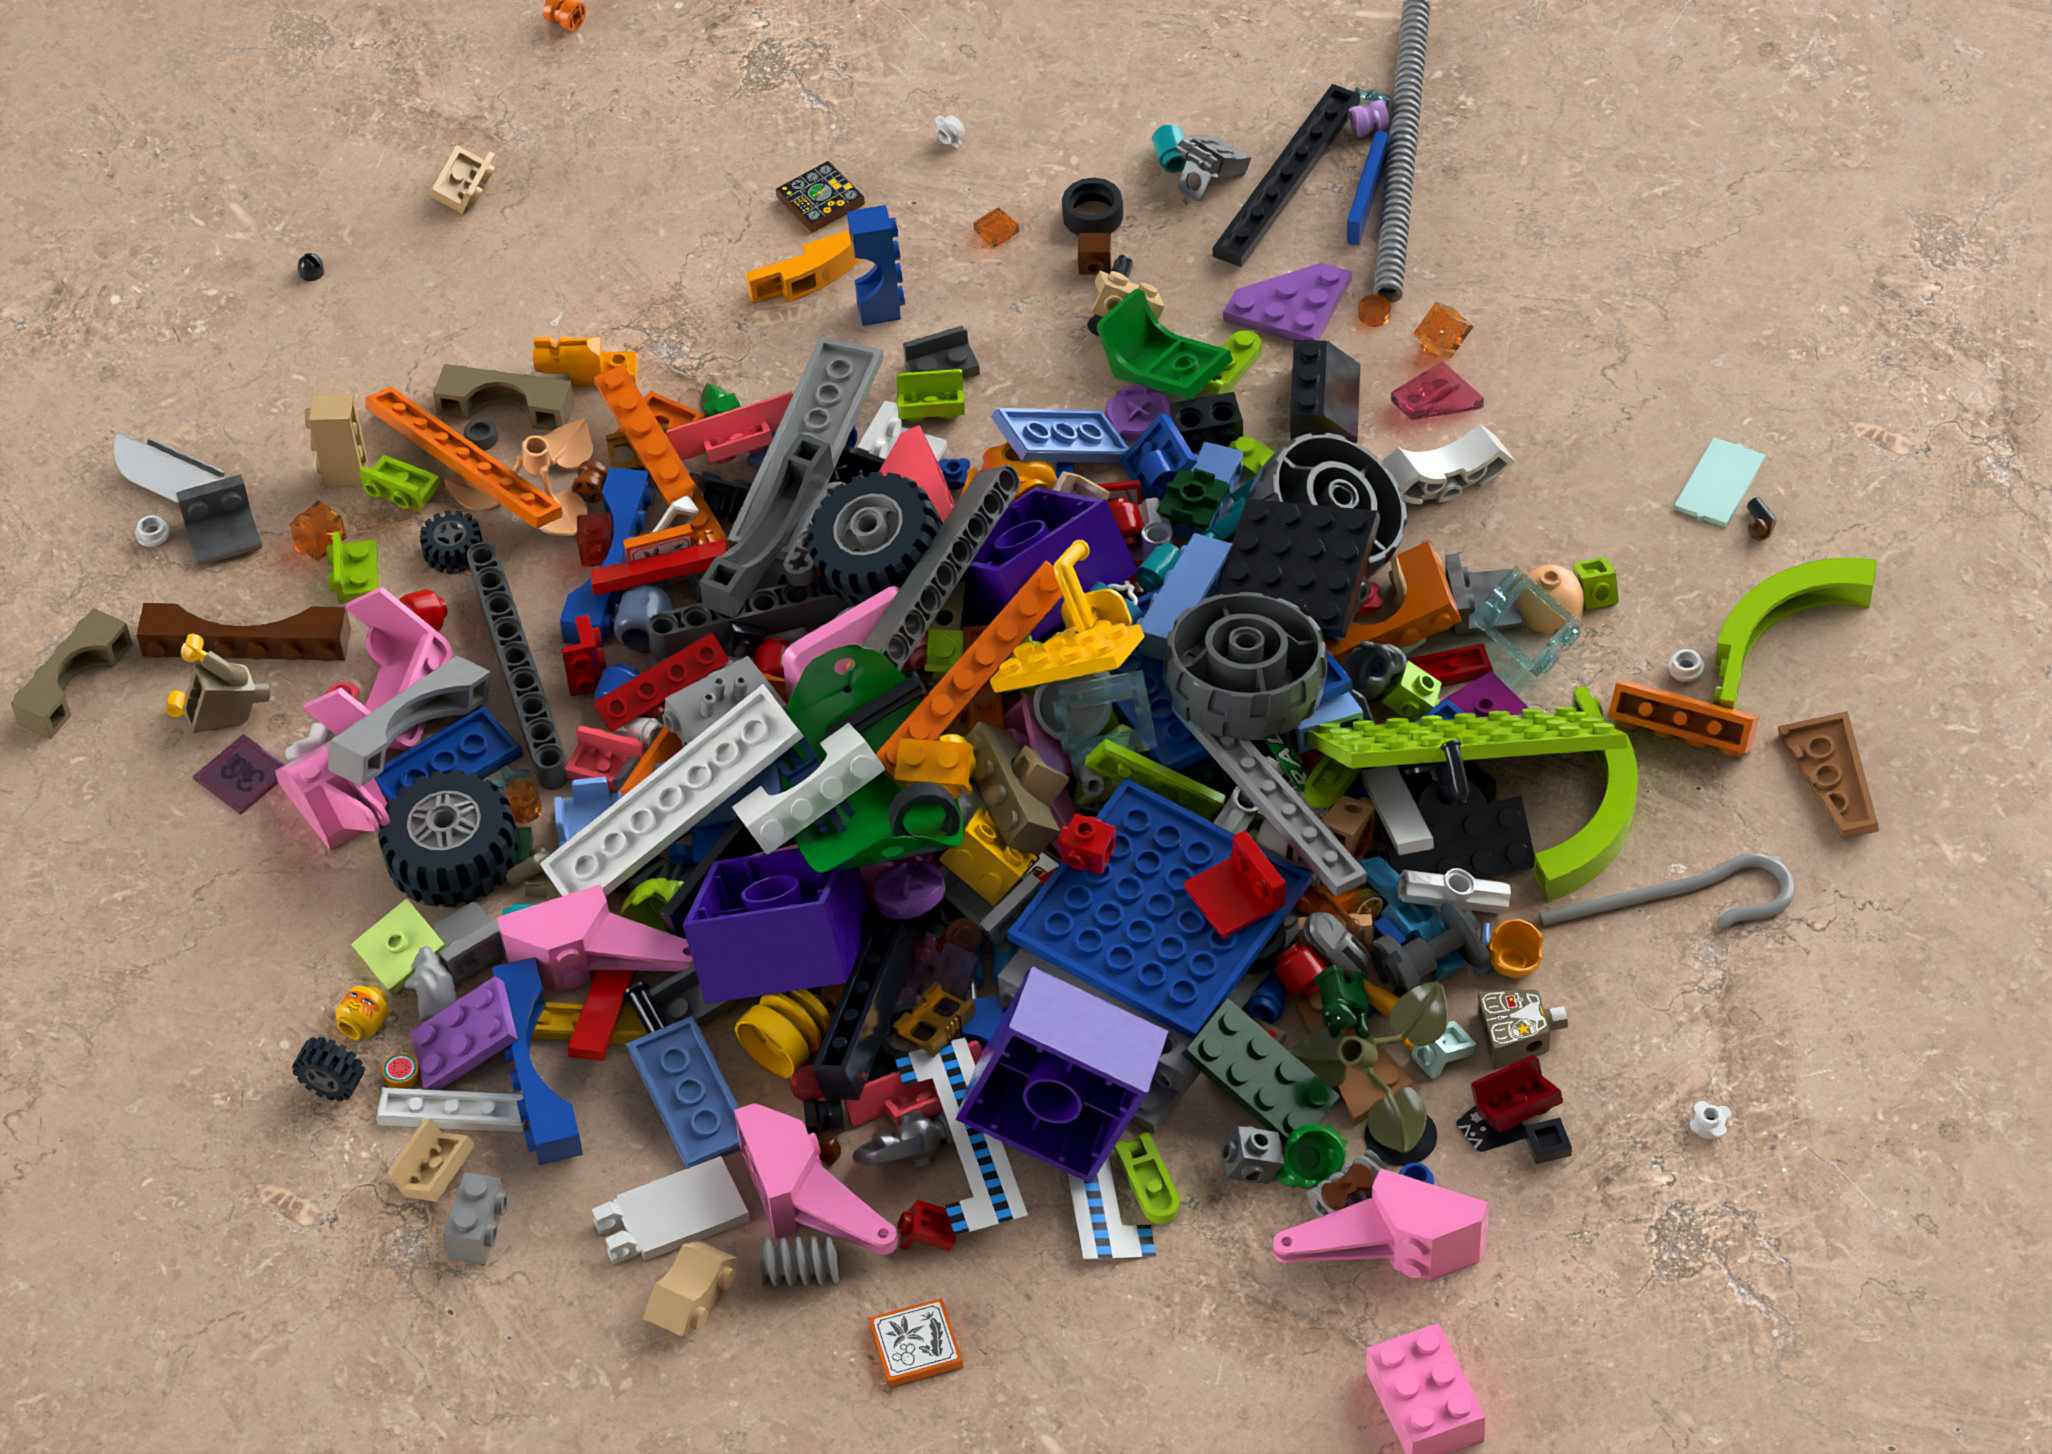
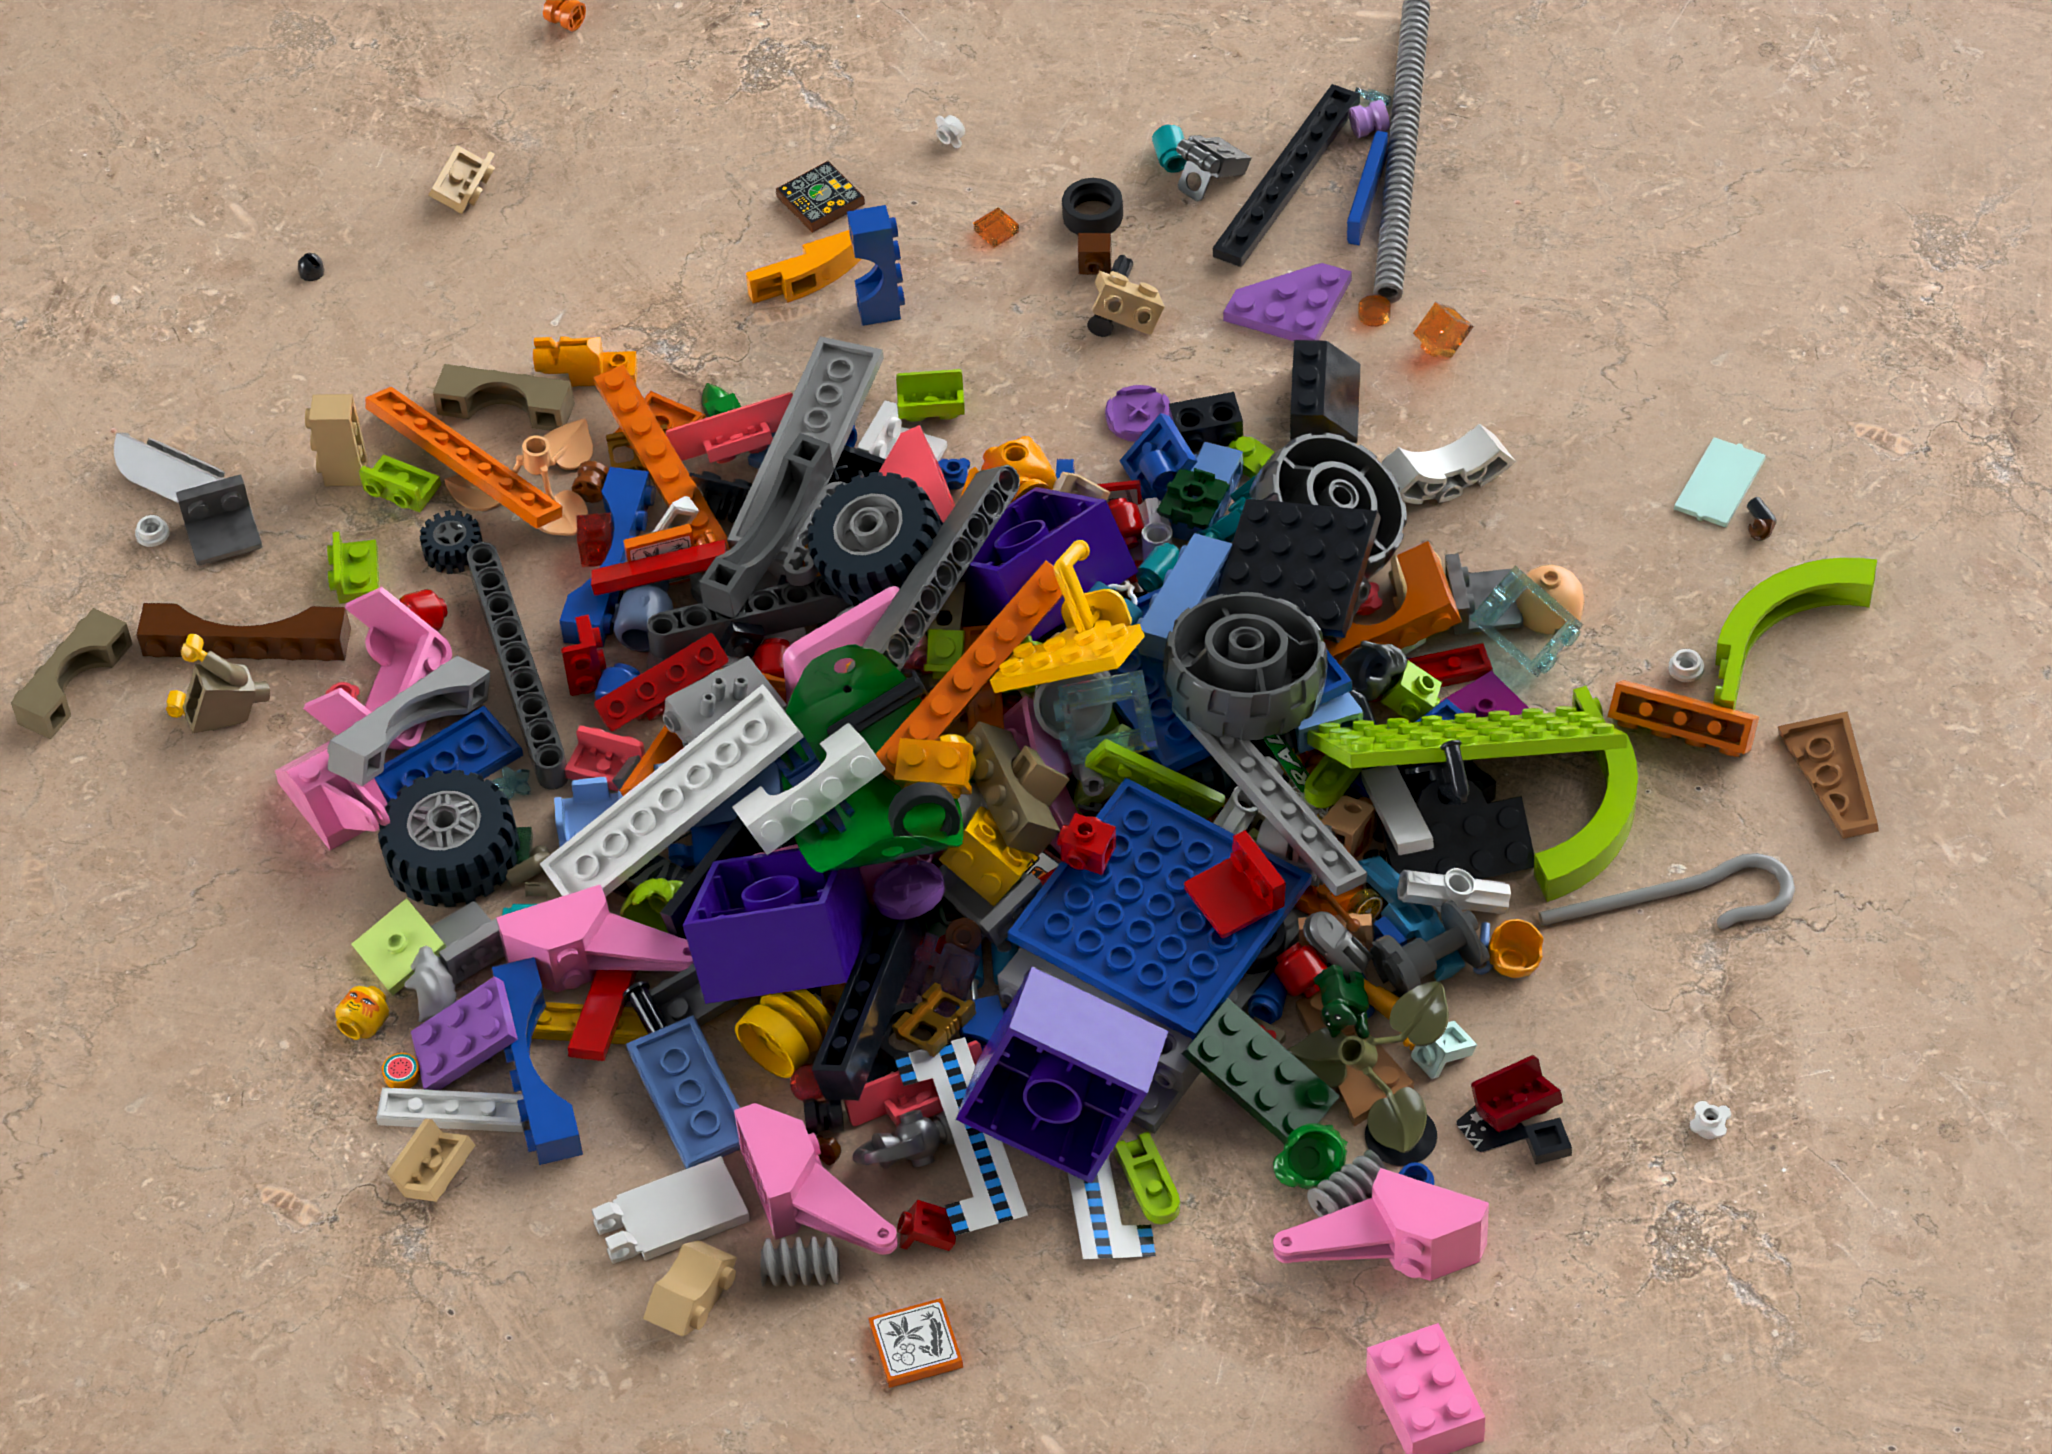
(240, 774): clear purple piece -> none
(314, 530): clear orange brick -> none
(316, 738): white arm -> none
(328, 1069): black wheel -> none
(475, 1218): light grey brick -> none
(481, 433): dark grey tile -> none
(520, 791): clear orange wheel -> none
(642, 729): white cone -> none
(941, 352): dark grey bracket -> none
(1060, 435): medium blue tile -> none
(1153, 355): green bracket -> none
(1245, 350): lime plate -> none
(1252, 1155): dark grey brick -> none
(1357, 1179): reddish brown piece -> none
(1435, 394): clear pink wing -> none
(1516, 1024): dark tan torso -> none
(1597, 582): lime bracket -> none

